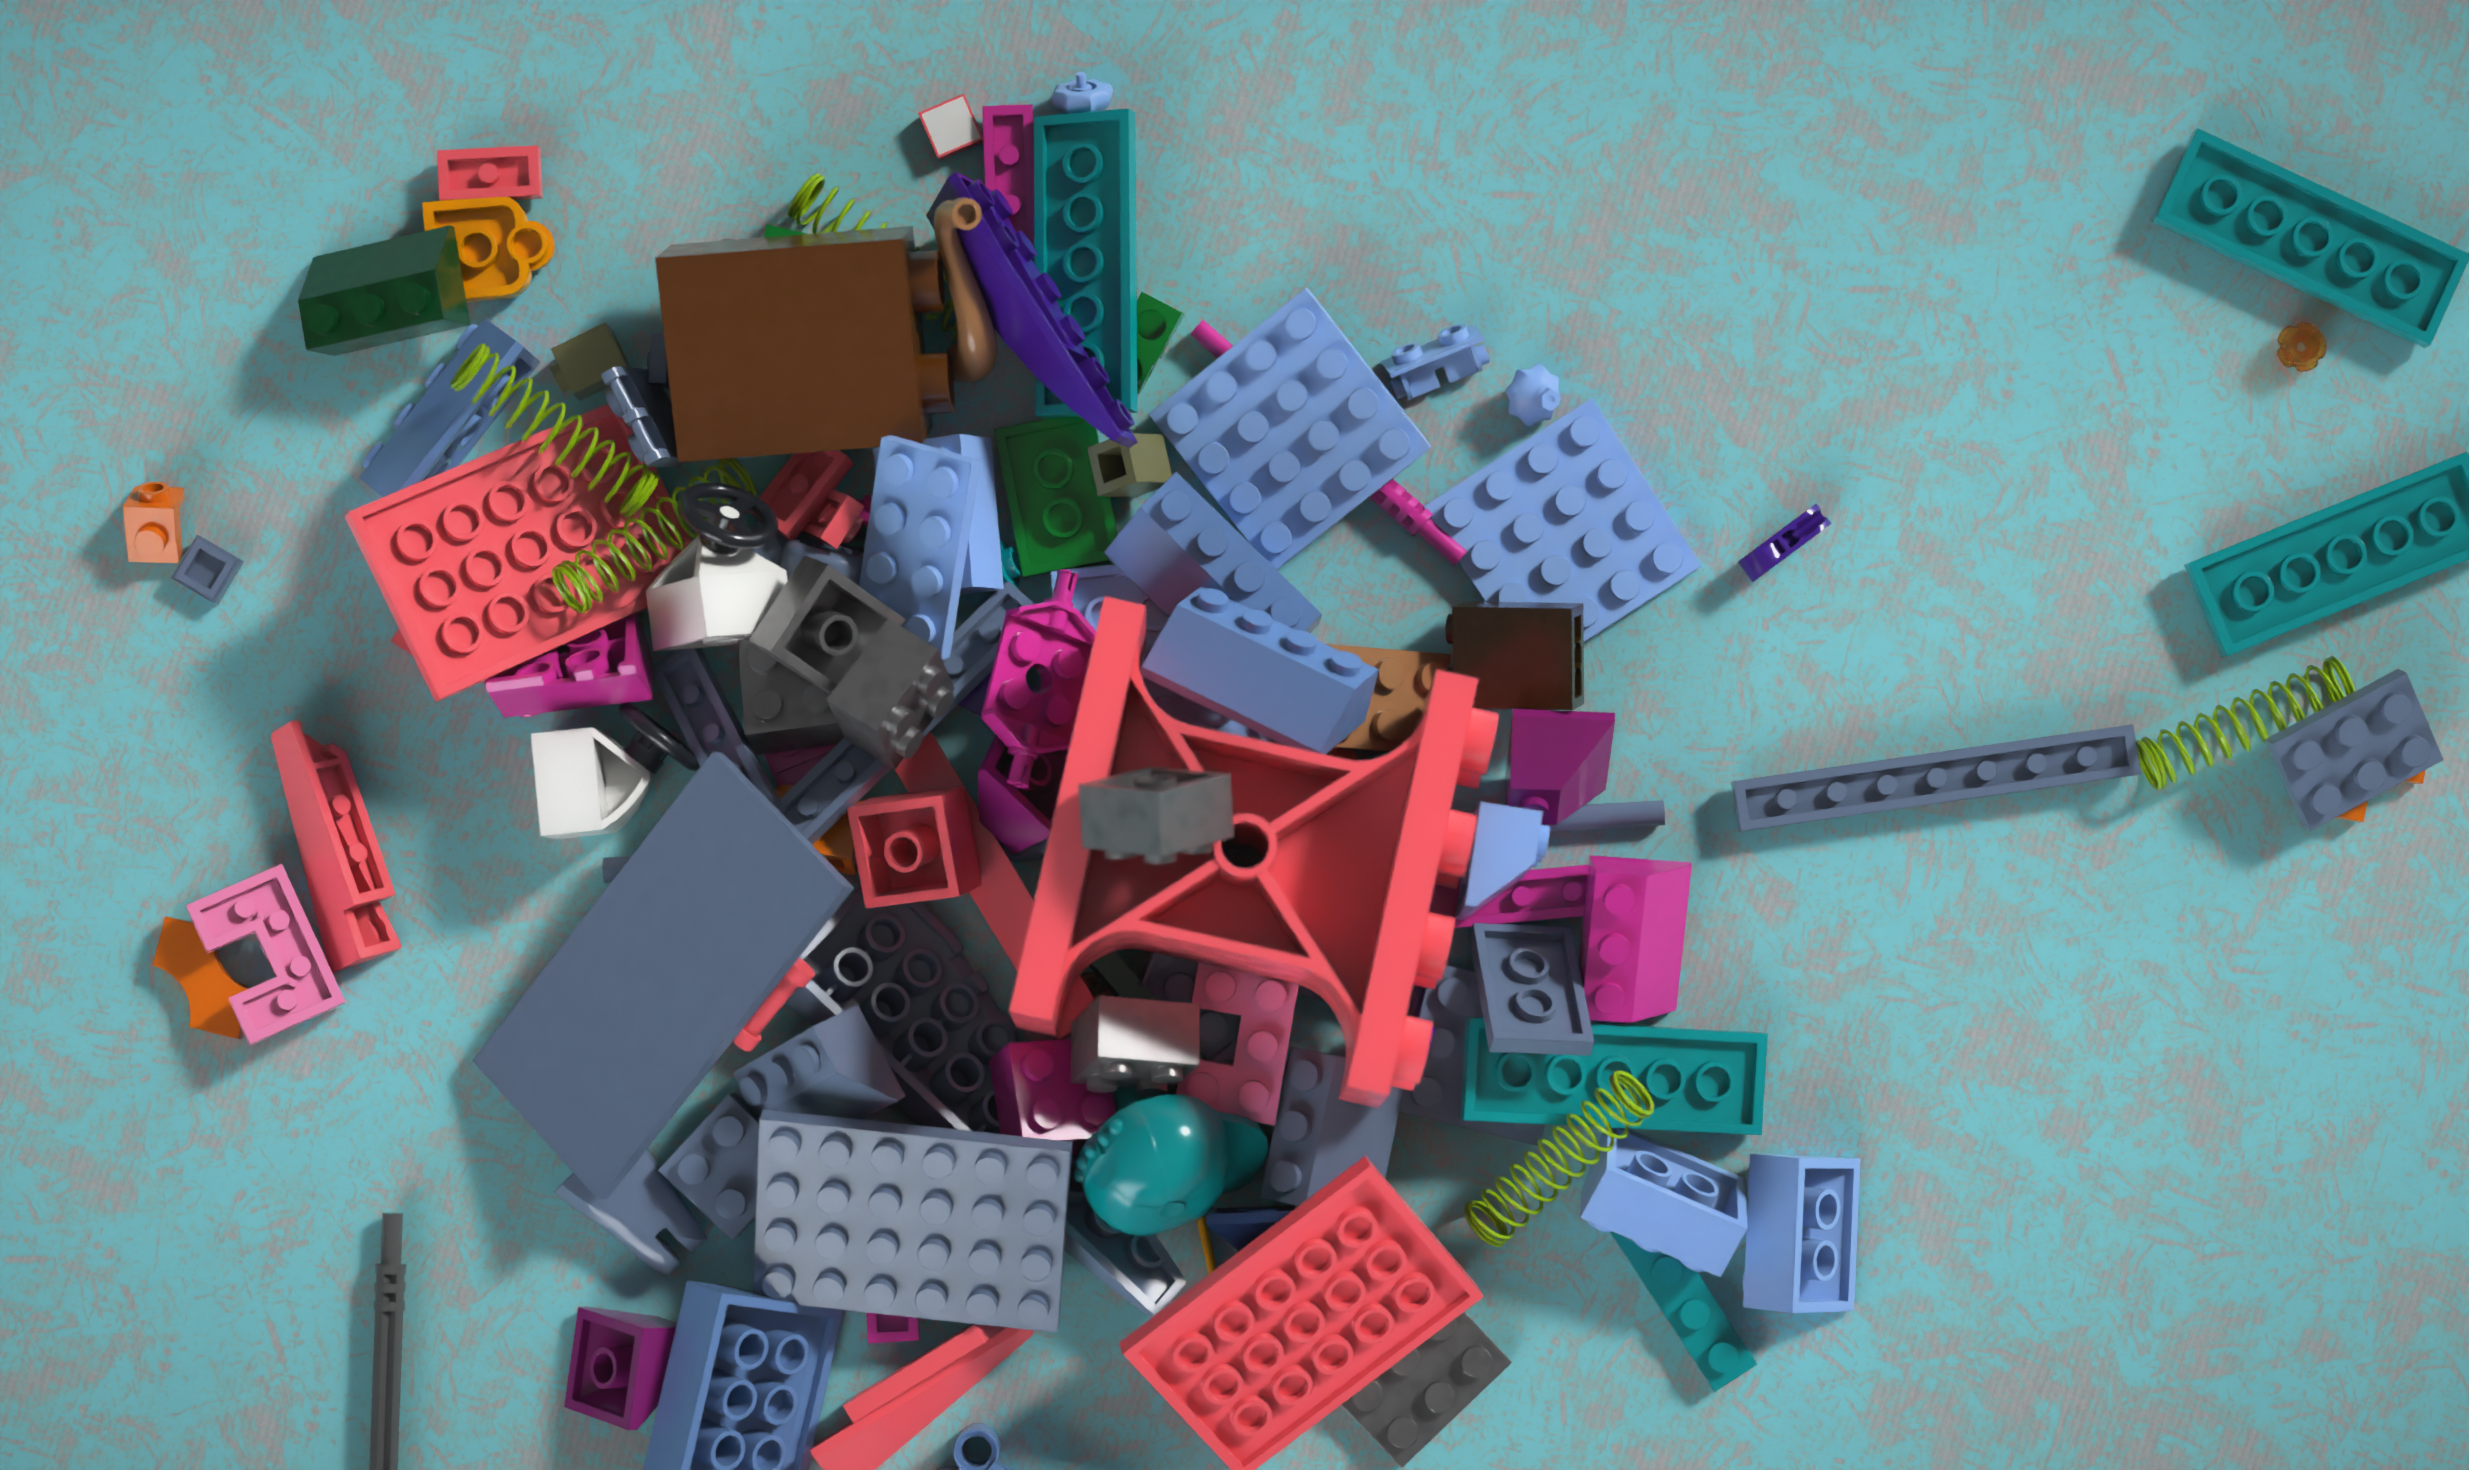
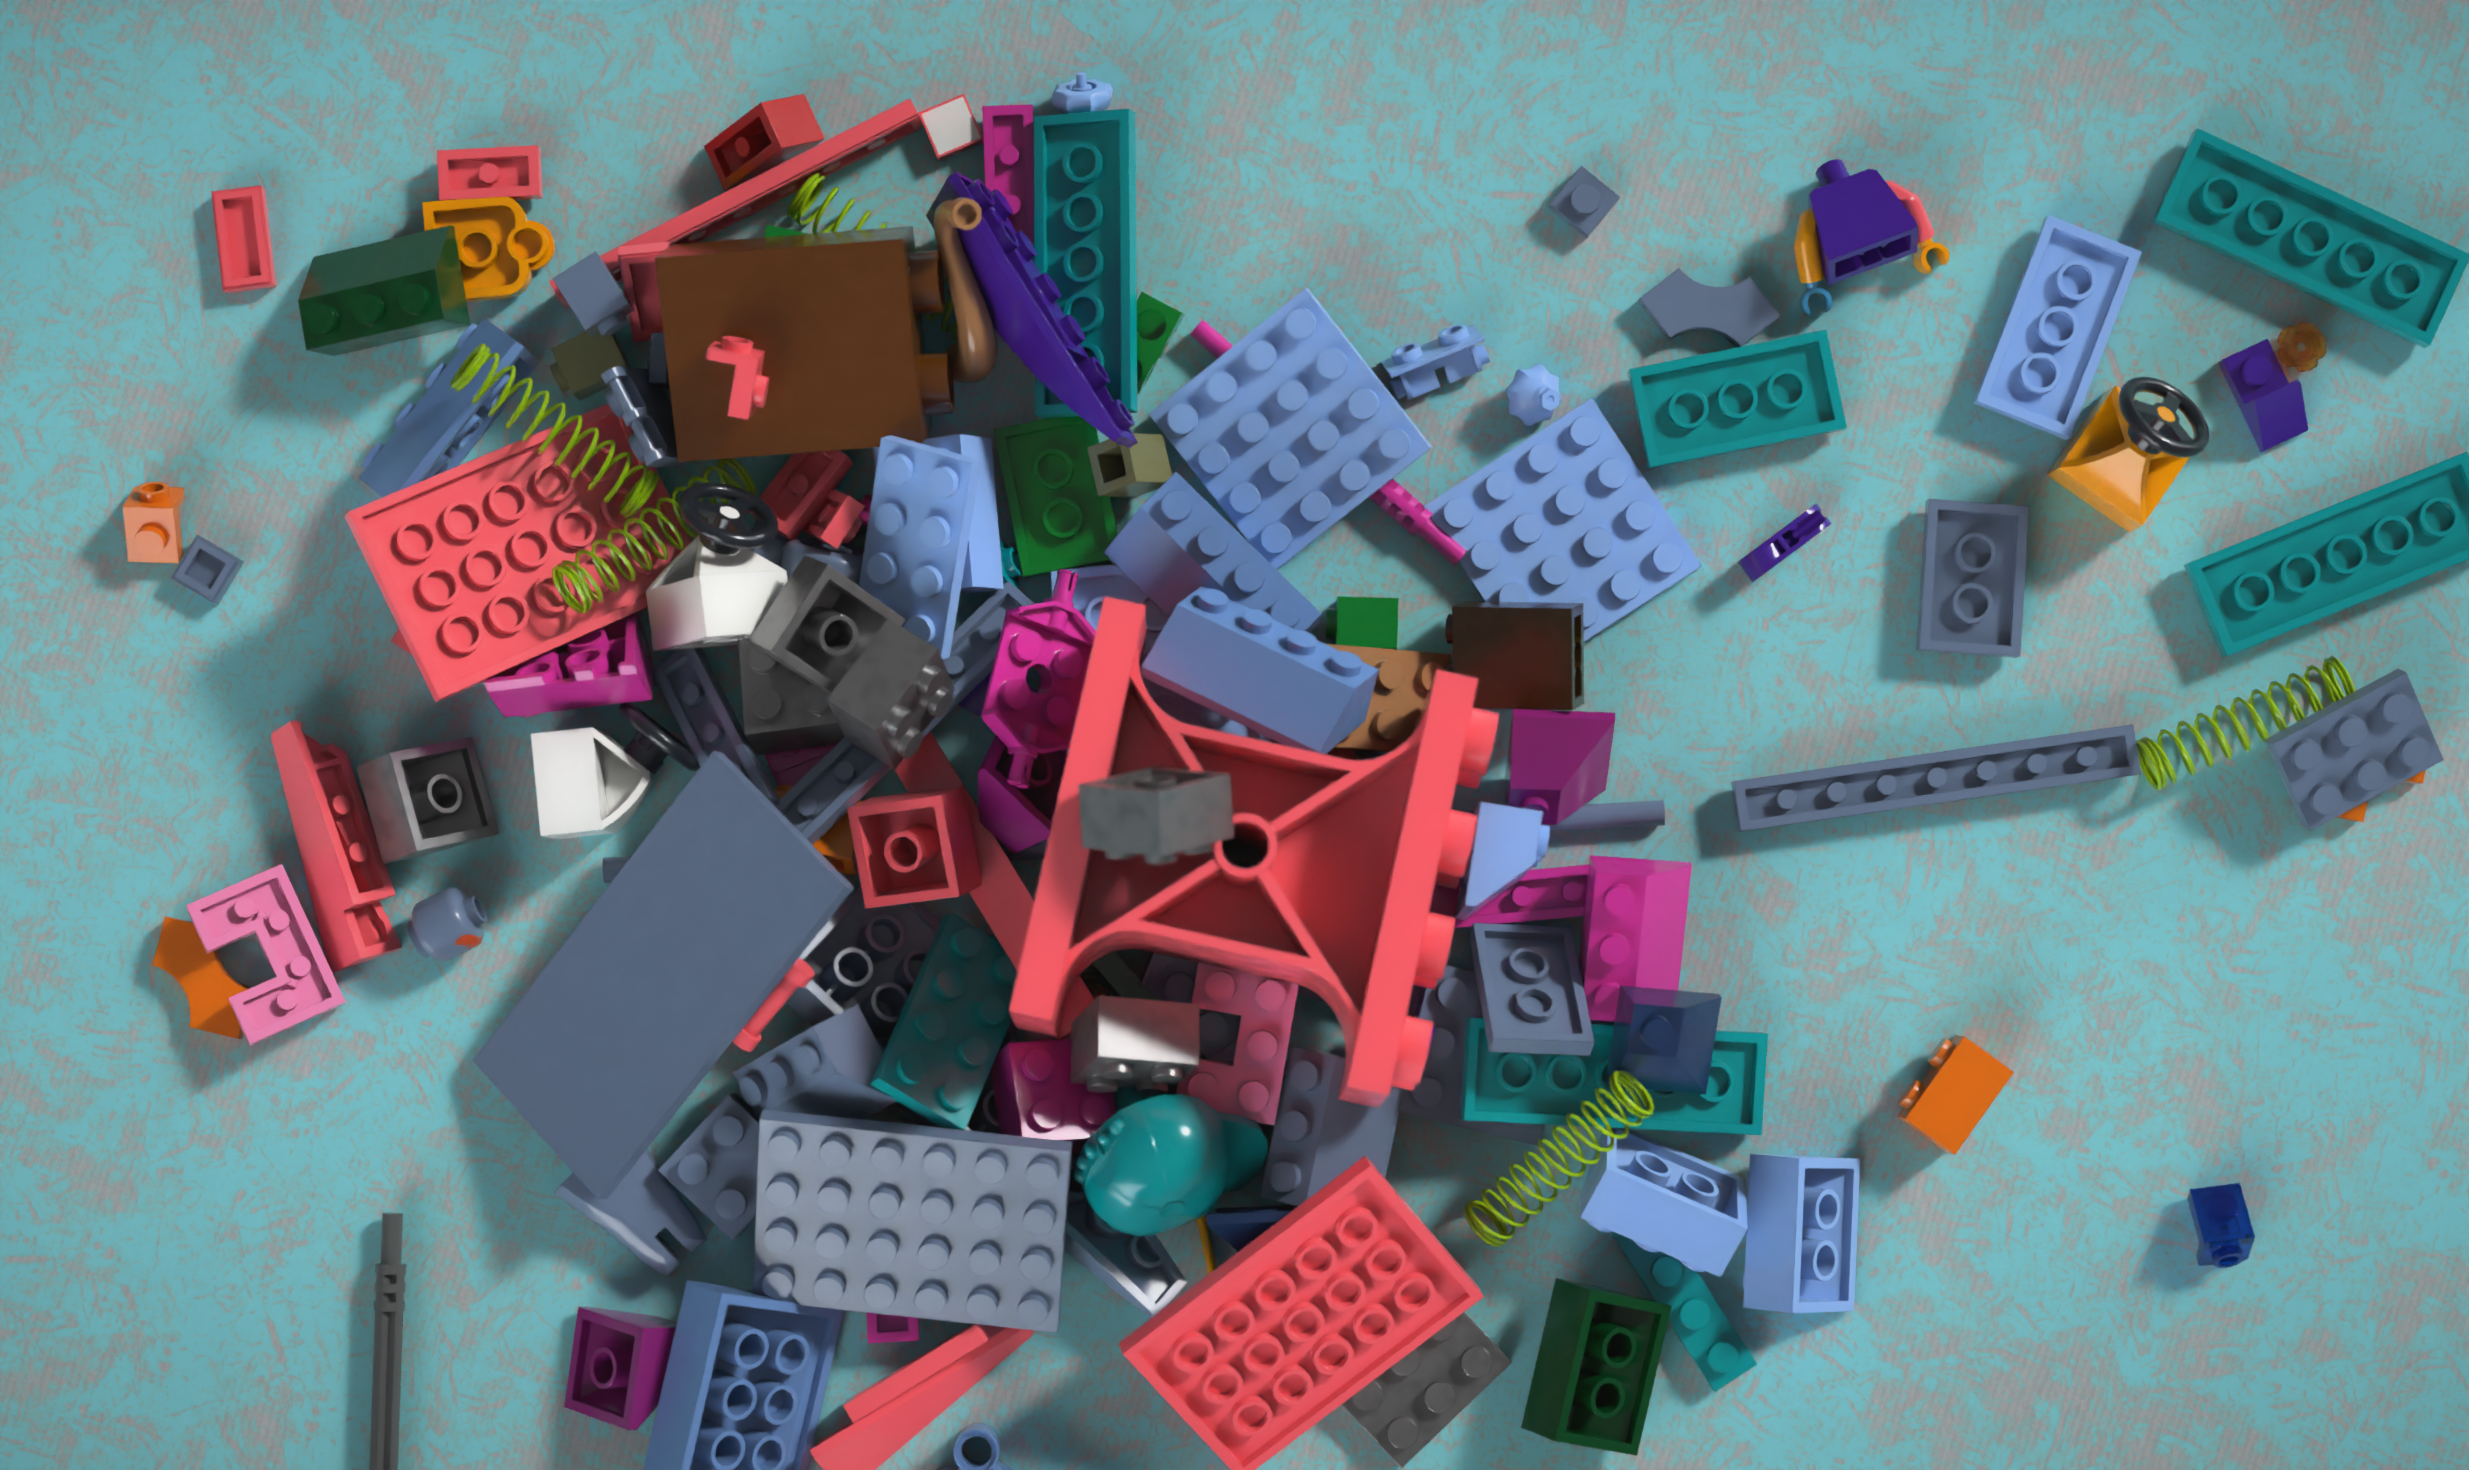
(243, 239): none -> coral tile
(427, 799): none -> flat silver slope
(447, 924): none -> sand blue head
(594, 296): none -> sand blue brick
(641, 287): none -> coral tile
(748, 386): none -> coral bracket
(763, 139): none -> red slope
(776, 183): none -> coral tile
(950, 1026): none -> teal plate
(1363, 622): none -> green brick
(1584, 202): none -> sand blue plate
(1596, 1367): none -> dark green slope
(1664, 1038): none -> dark blue slope
(1731, 311): none -> sand blue tile
(1737, 399): none -> teal plate
(1858, 227): none -> dark purple torso
(1953, 1093): none -> orange brick
(1972, 578): none -> sand blue plate
(2057, 327): none -> light blue plate
(2130, 450): none -> light orange piece
(2221, 1225): none -> clear blue bracket
(2264, 395): none -> dark purple slope

